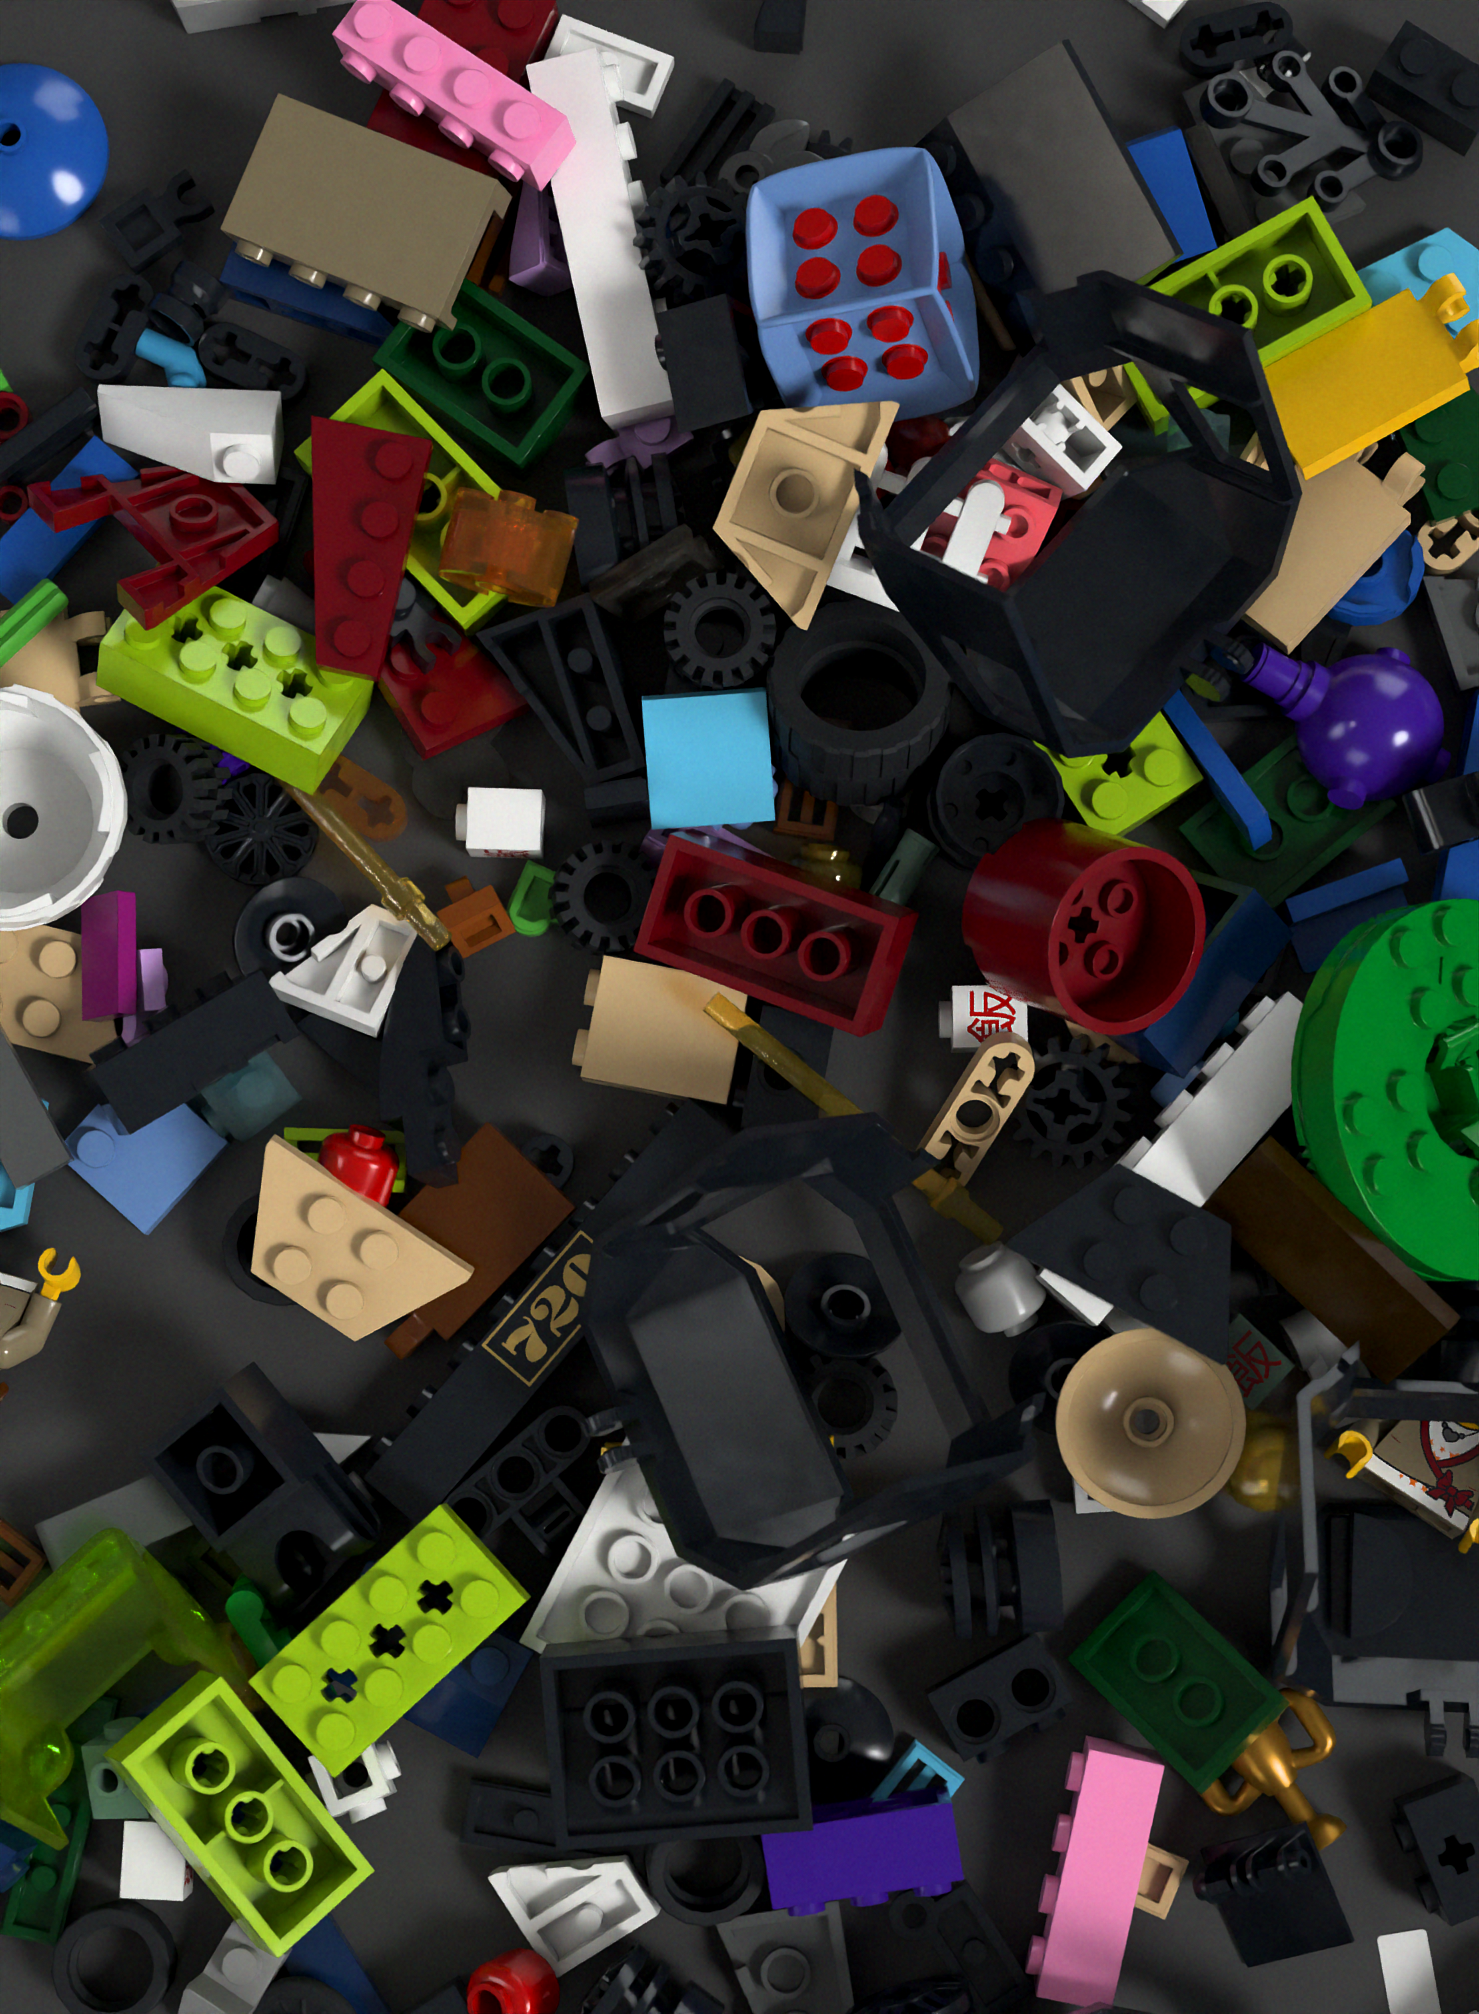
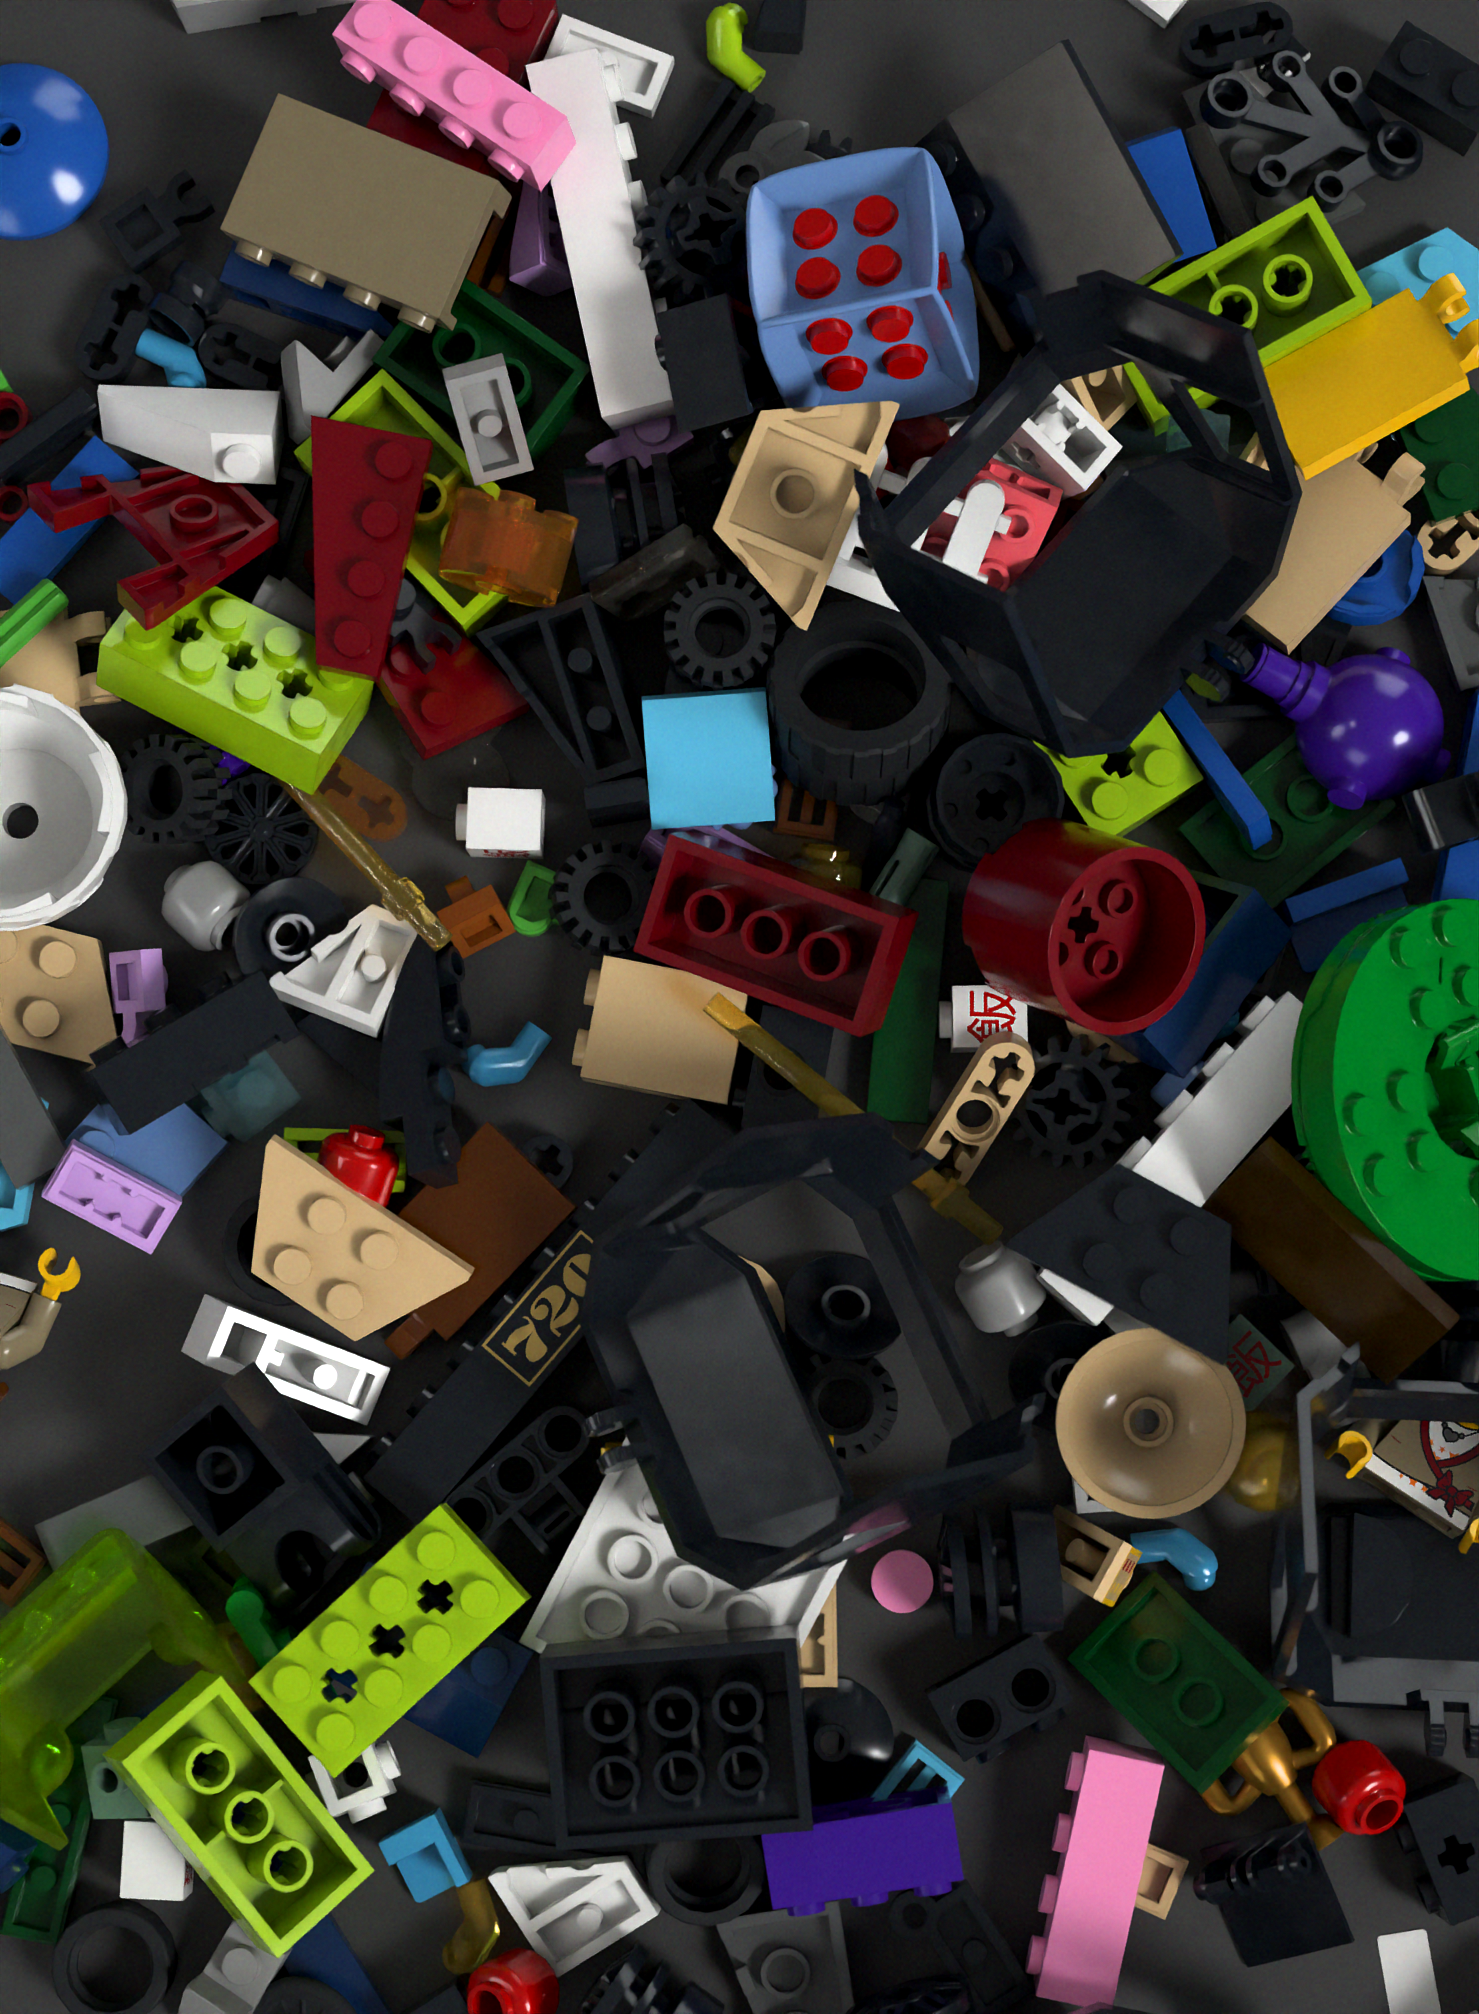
(109, 956): magenta tile -> none
(111, 1196): none -> lavender plate
(203, 904): none -> light grey head
(292, 1360): none -> white slope
(318, 388): none -> light grey slope
(427, 1855): none -> dark azure panel
(476, 1933): none -> clear yellow arm
(488, 419): none -> light grey slope
(506, 1064): none -> dark azure arm
(724, 47): none -> lime arm
(902, 1581): none -> bright pink tile
(906, 1041): none -> dark green tile
(1093, 1558): none -> tan slope
(1181, 1550): none -> dark azure arm
(1359, 1788): none -> red head

